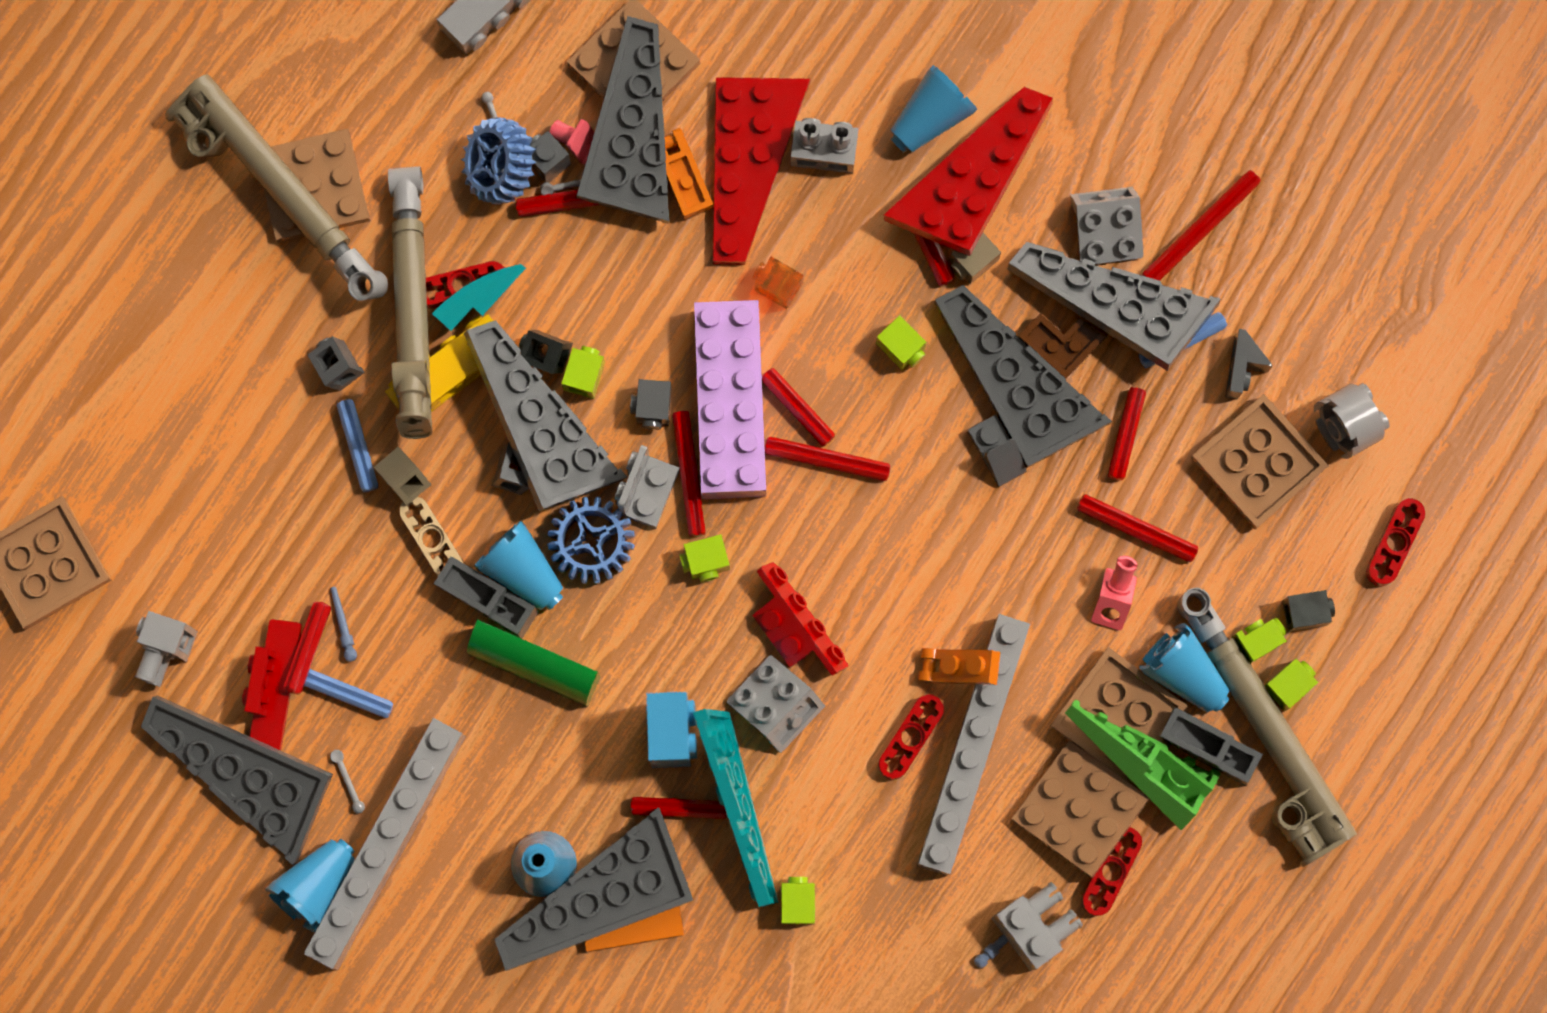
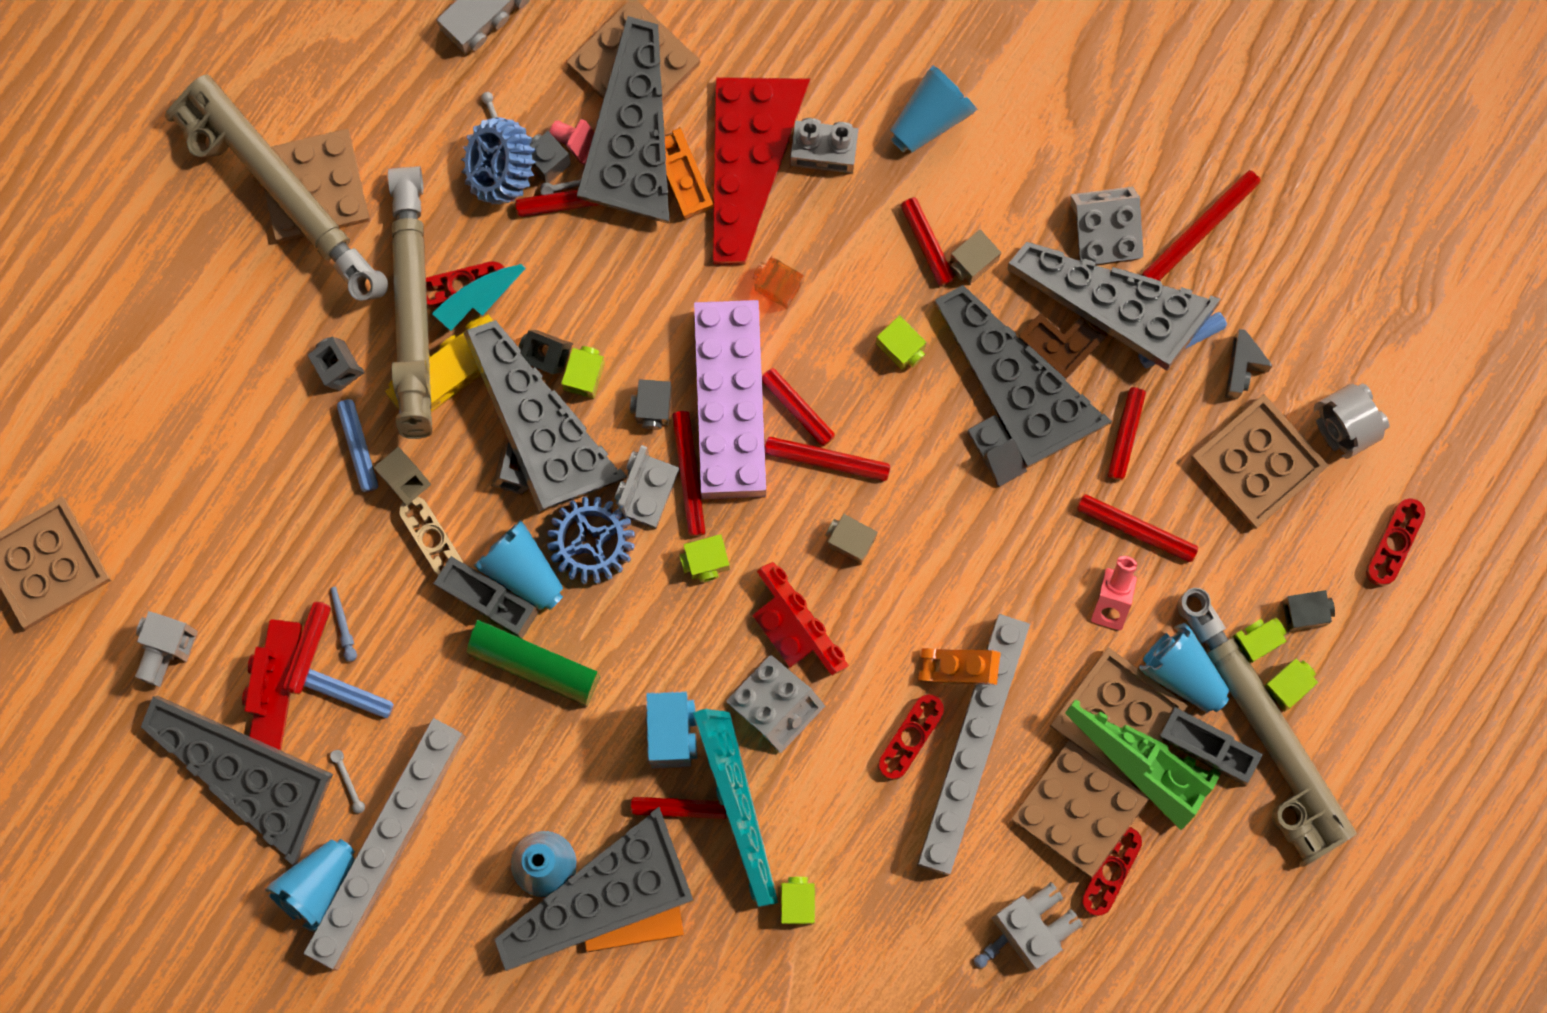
(850, 538): none -> dark tan brick
(966, 187): red wing -> none

